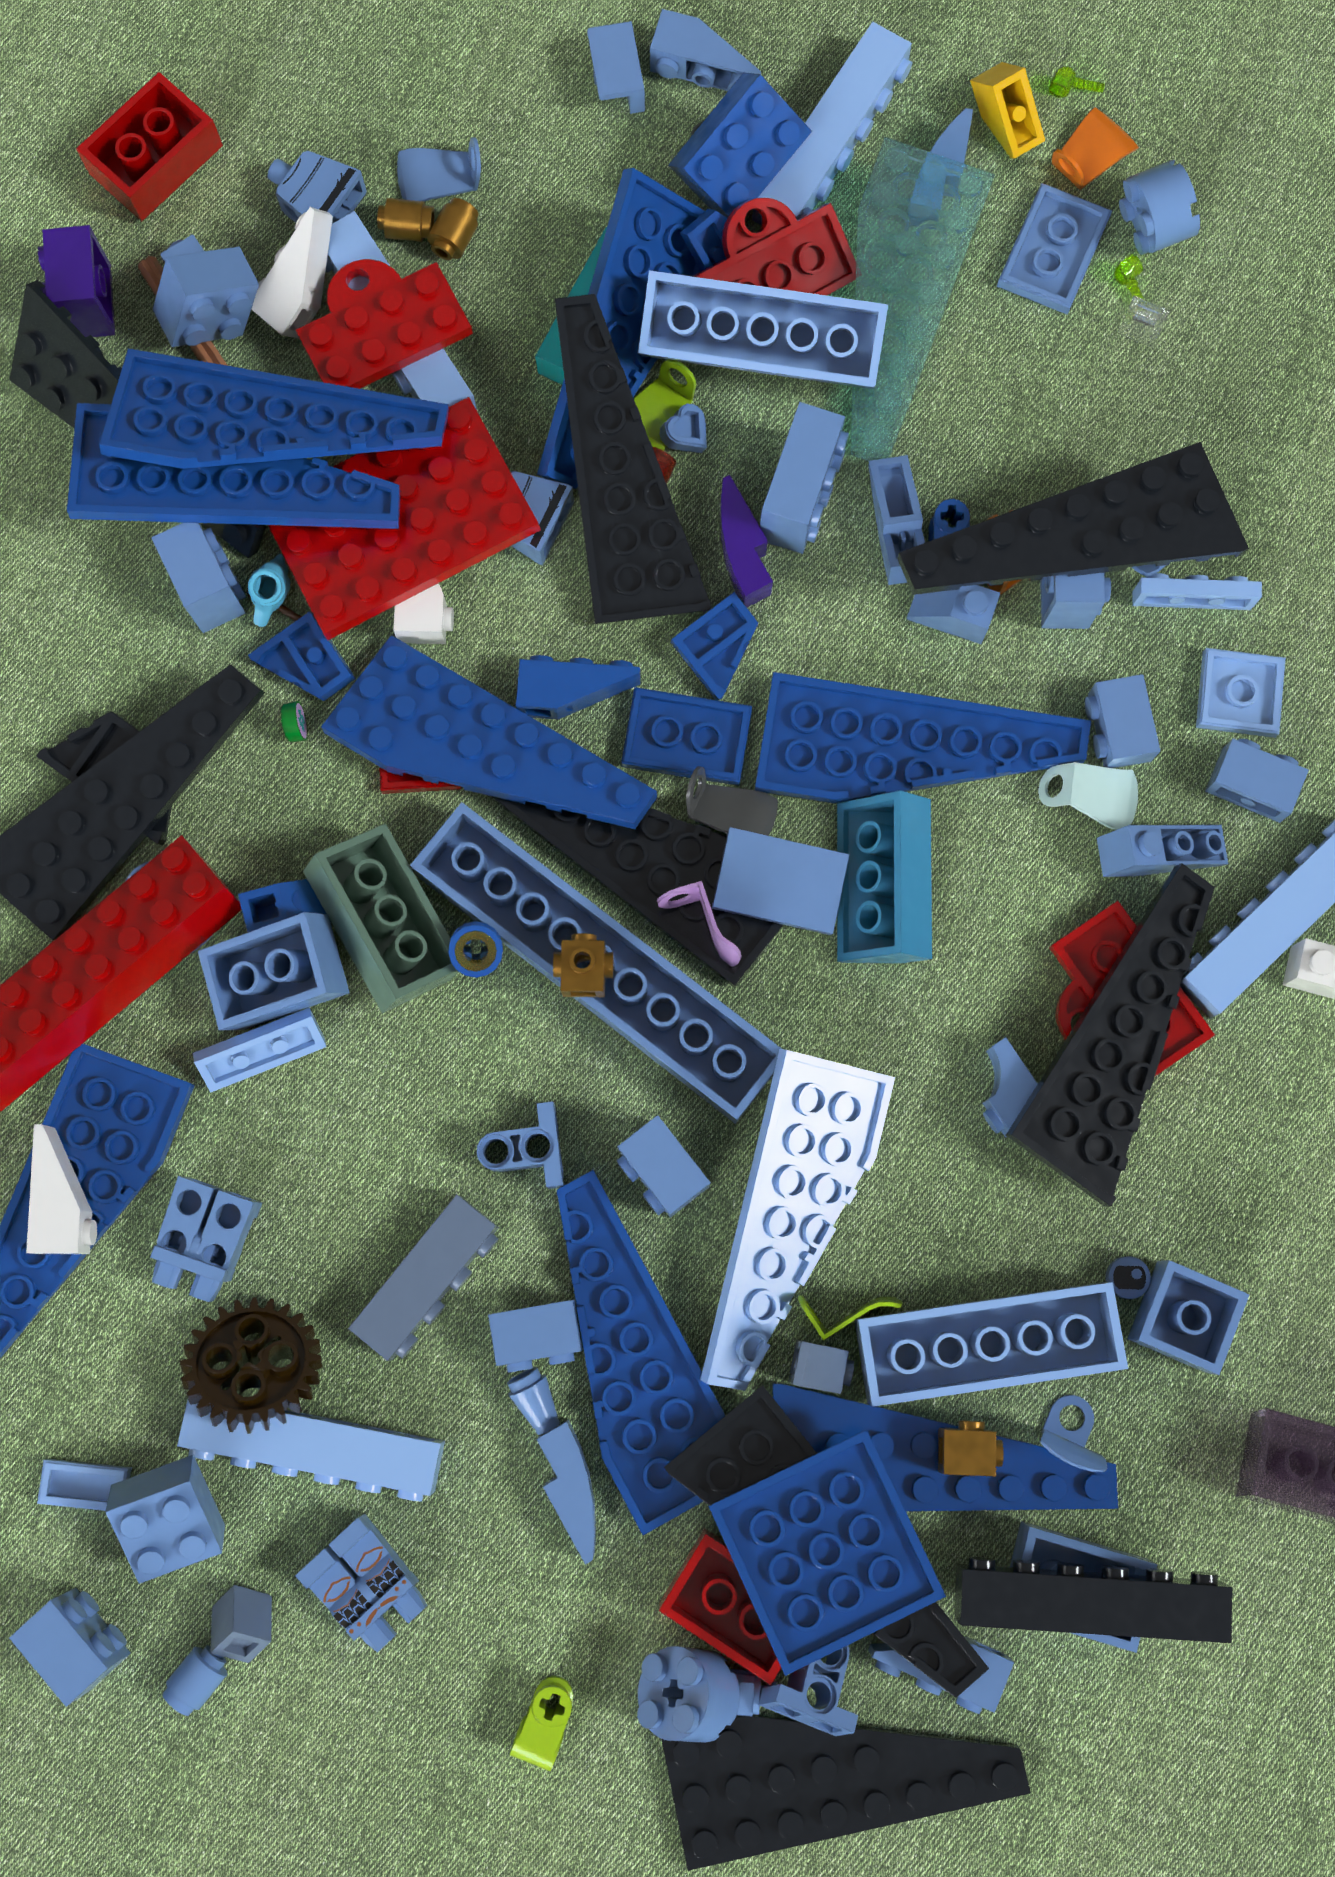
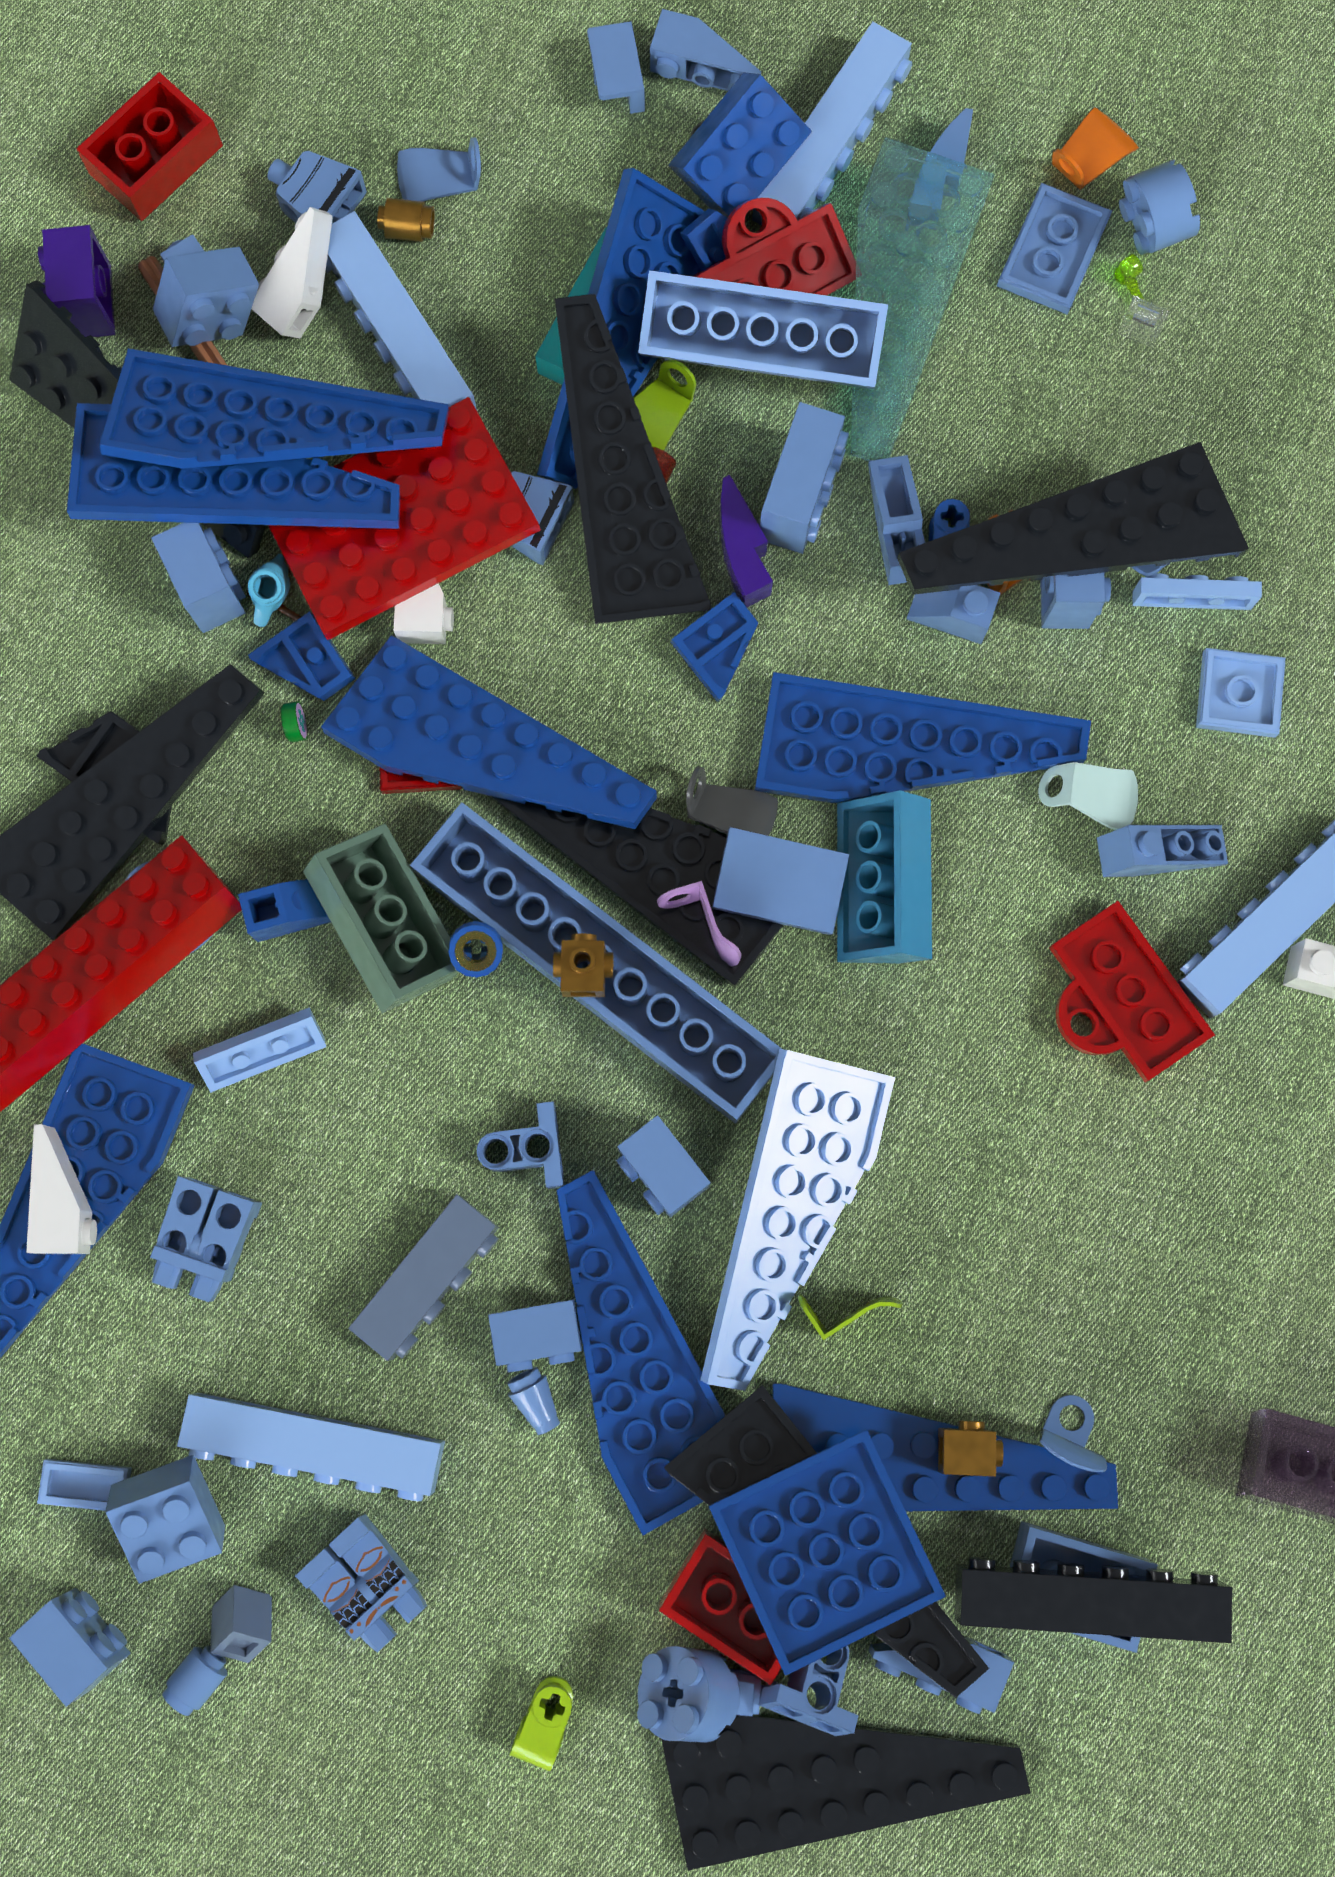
(251, 1365): dark brown gear -> none
(273, 971): medium blue brick -> none
(383, 324): red plate -> none
(453, 229): pearl gold brick -> none
(561, 688): blue slope -> none
(571, 1488): medium blue slope -> none
(682, 732): blue tile -> none
(685, 430): medium blue tile -> none
(820, 1367): sand blue slope -> none
(990, 1344): light blue brick -> none
(1008, 108): yellow slope -> none
(1011, 1087): medium blue arch -> none
(1066, 79): clear neon green hand -> none
(1097, 1082): black wing -> none
(1122, 722): medium blue brick -> none
(1129, 1277): tile -> none
(1188, 1317): medium blue brick -> none
(1257, 779): medium blue brick -> none

